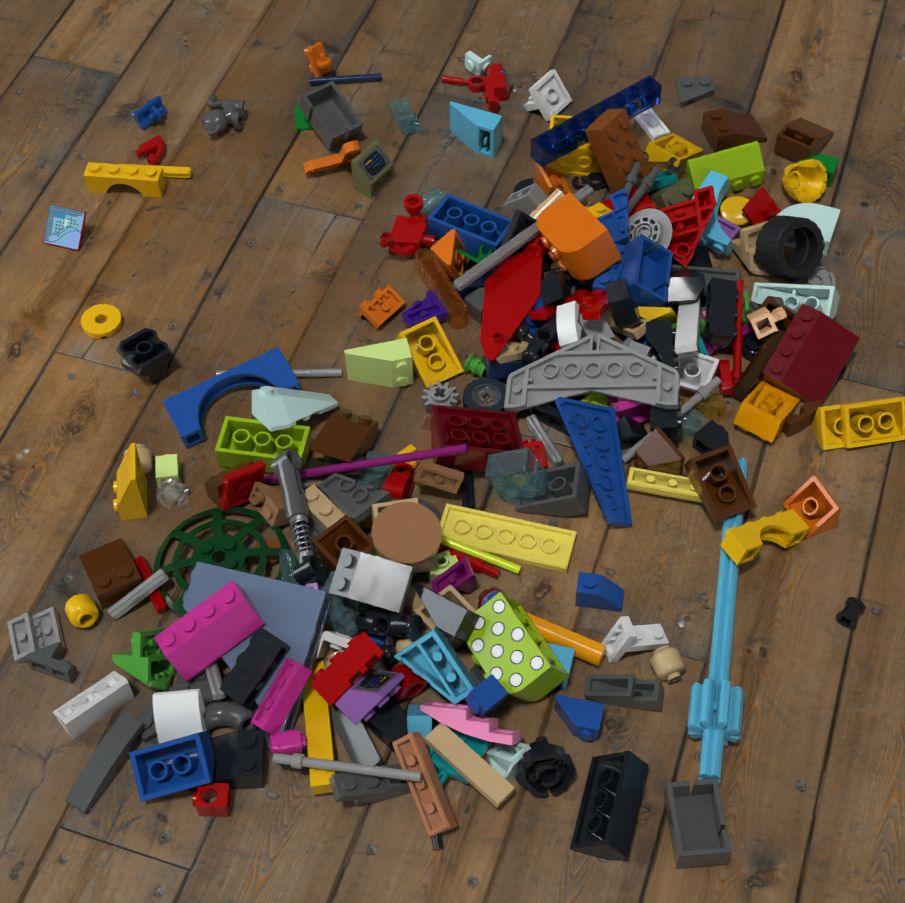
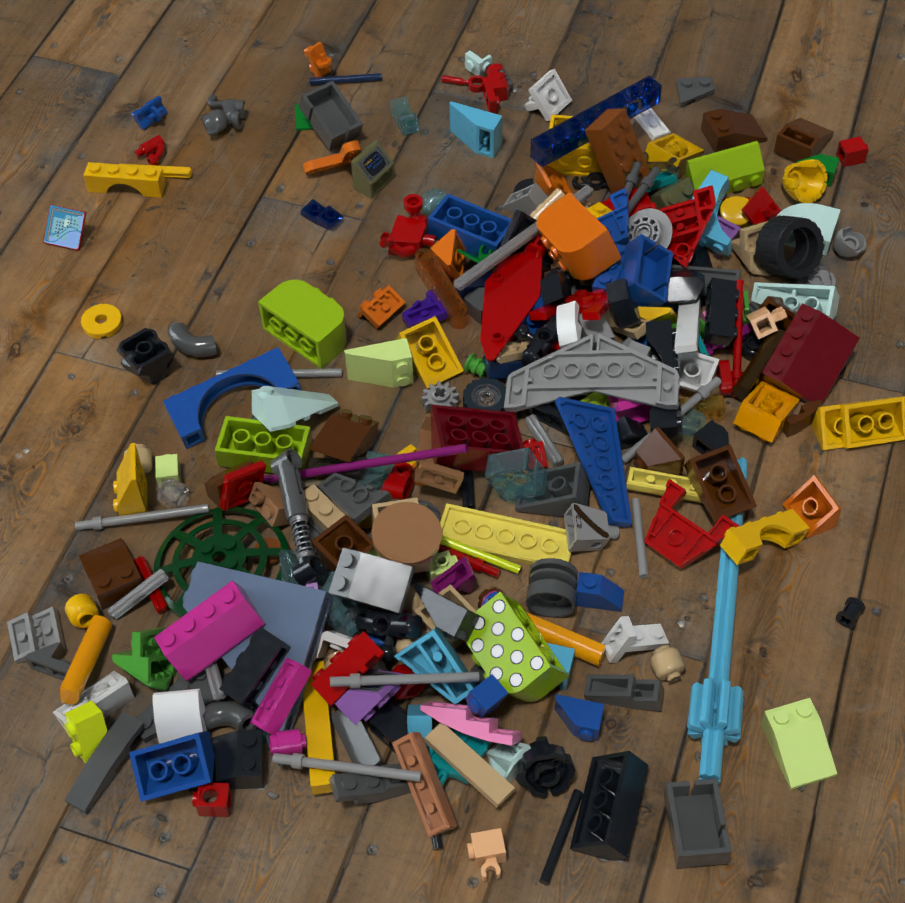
(84, 660): none -> light orange brick
(86, 729): none -> neon yellow slope
(99, 522): none -> light grey bar
(190, 344): none -> dark grey cylinder
(305, 321): none -> lime brick
(321, 216): none -> clear blue slope
(356, 680): none -> light grey bar
(487, 850): none -> light nougat brick
(552, 588): none -> dark grey wheel
(561, 837): none -> black bar
(588, 528): none -> light grey torso
(639, 538): none -> light grey bar
(678, 537): none -> red wing
(799, 743): none -> yellowish green slope
(849, 243): none -> light grey hair
(852, 151): none -> red brick

